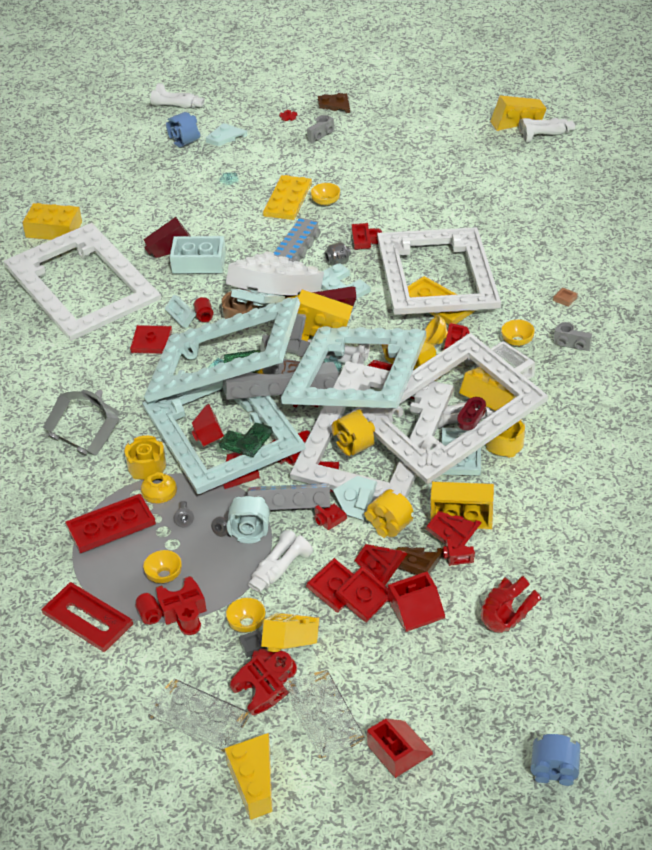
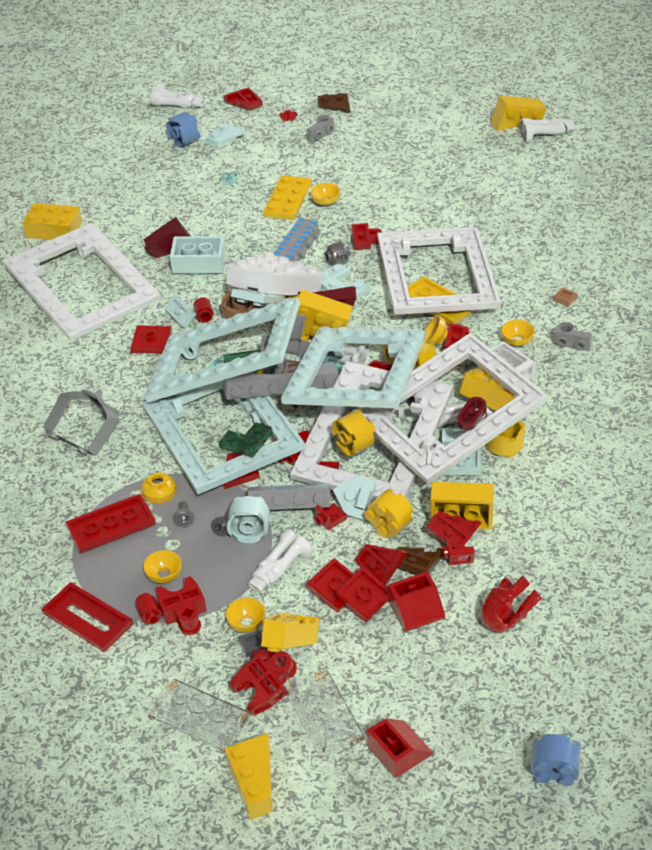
(145, 457): yellow brick -> none
(206, 427): red slope -> none
(244, 98): none -> red wing

